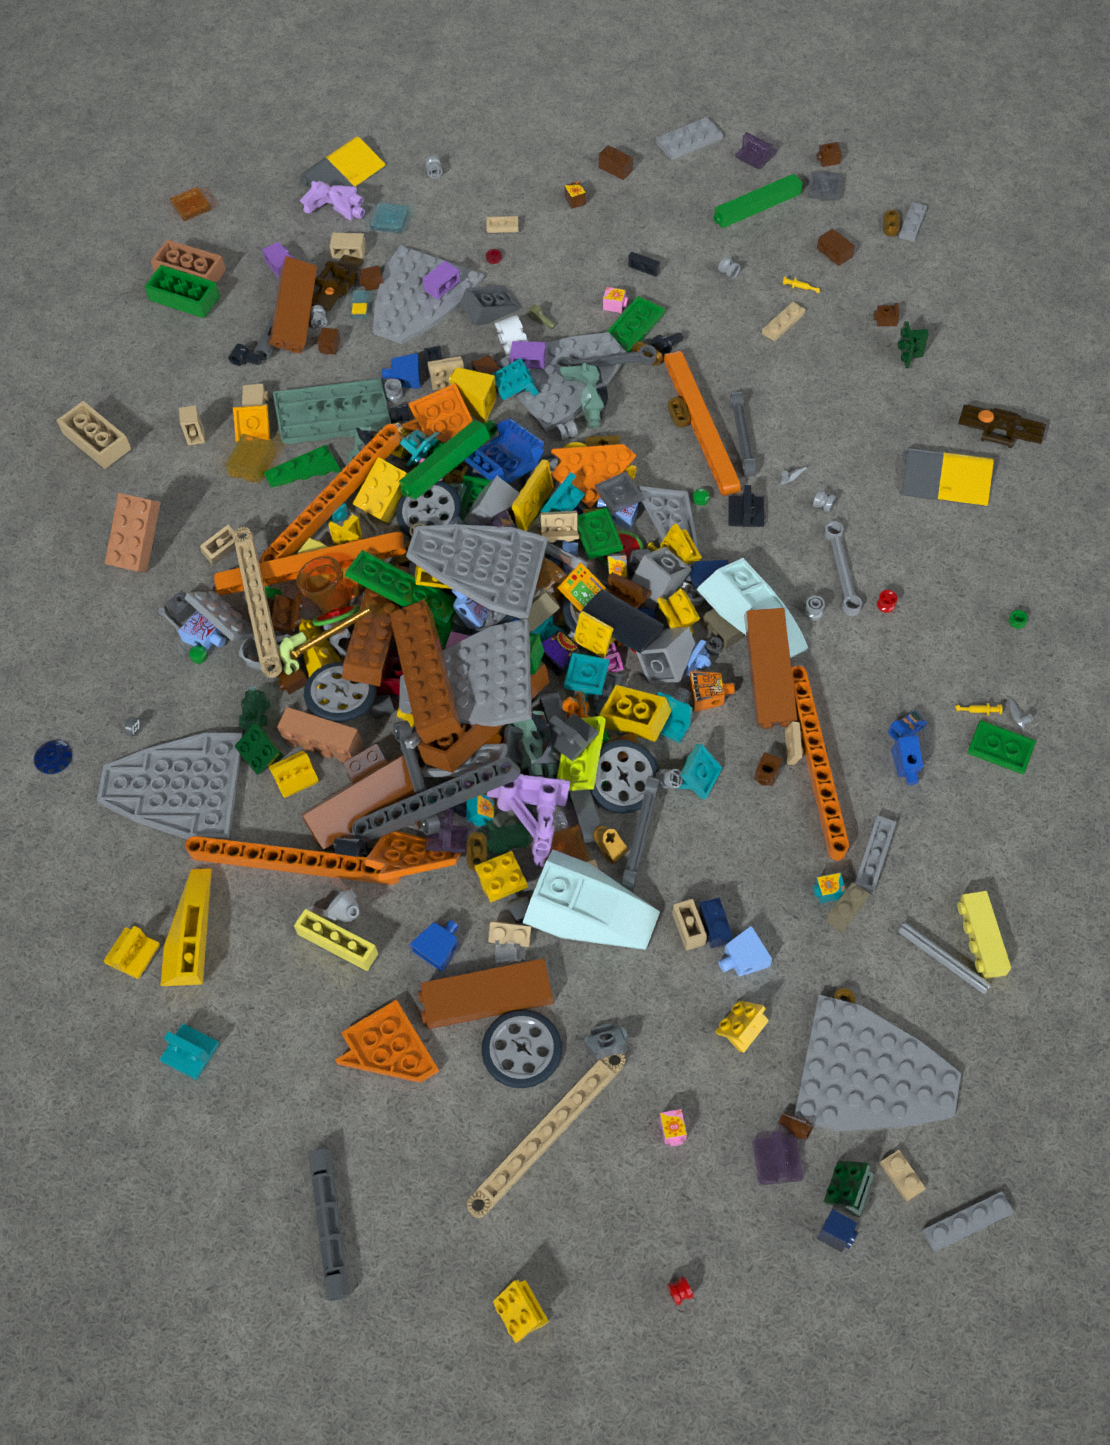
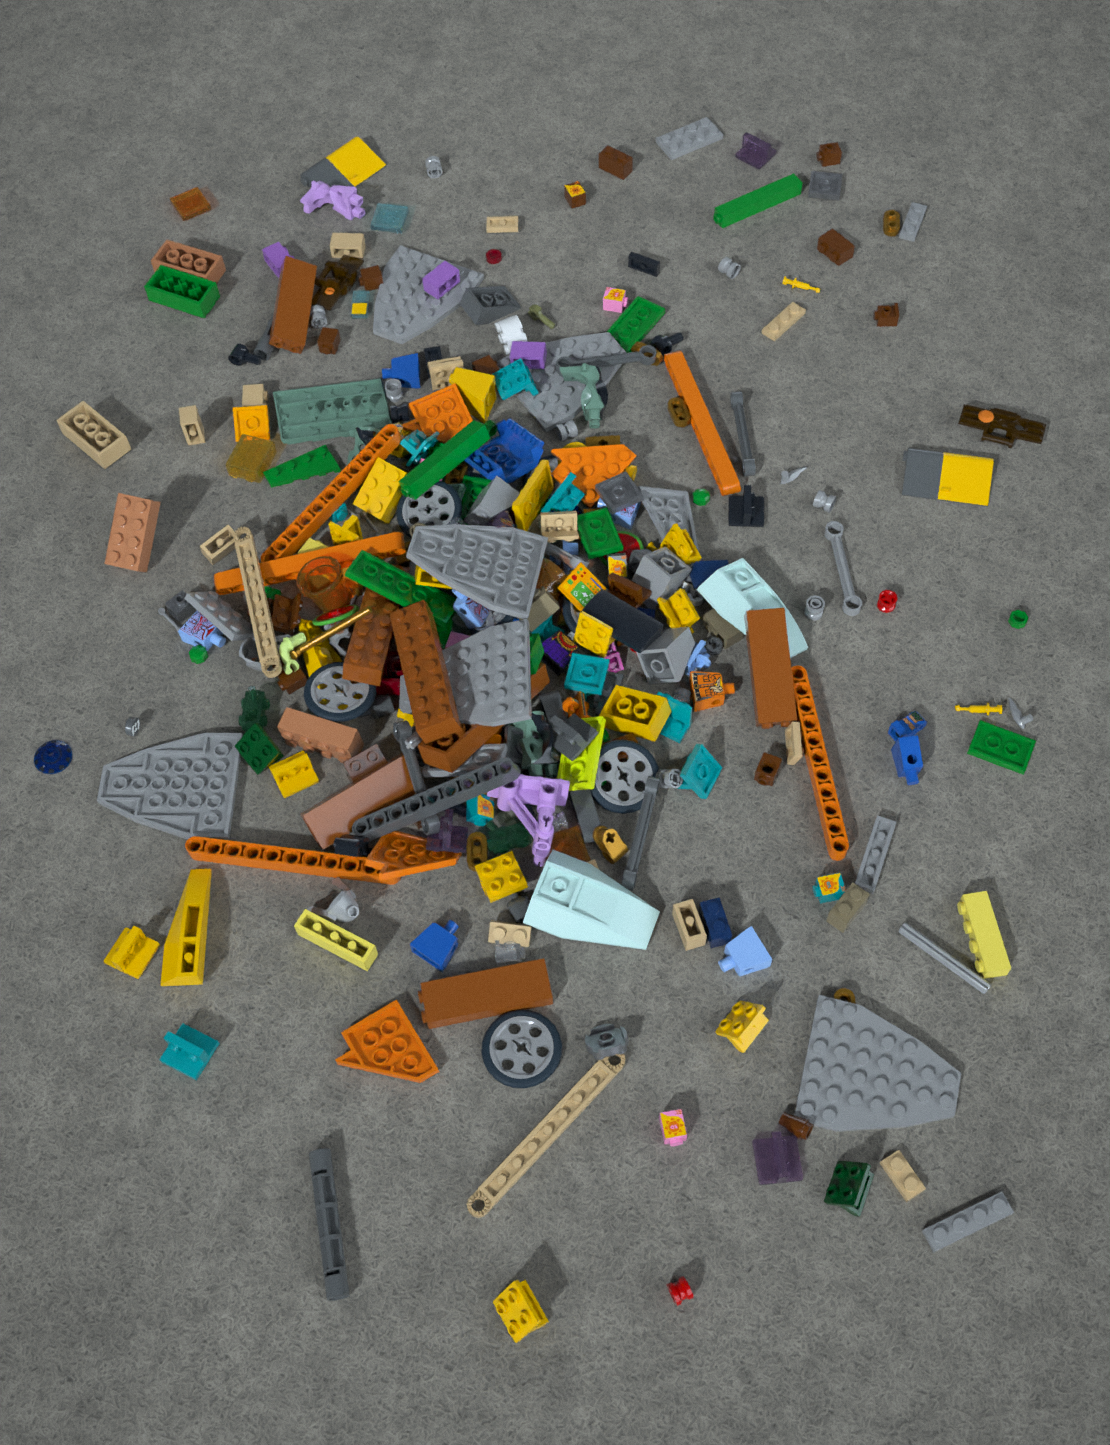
(838, 1231): dark blue brick -> none
(912, 343): dark green bracket -> none

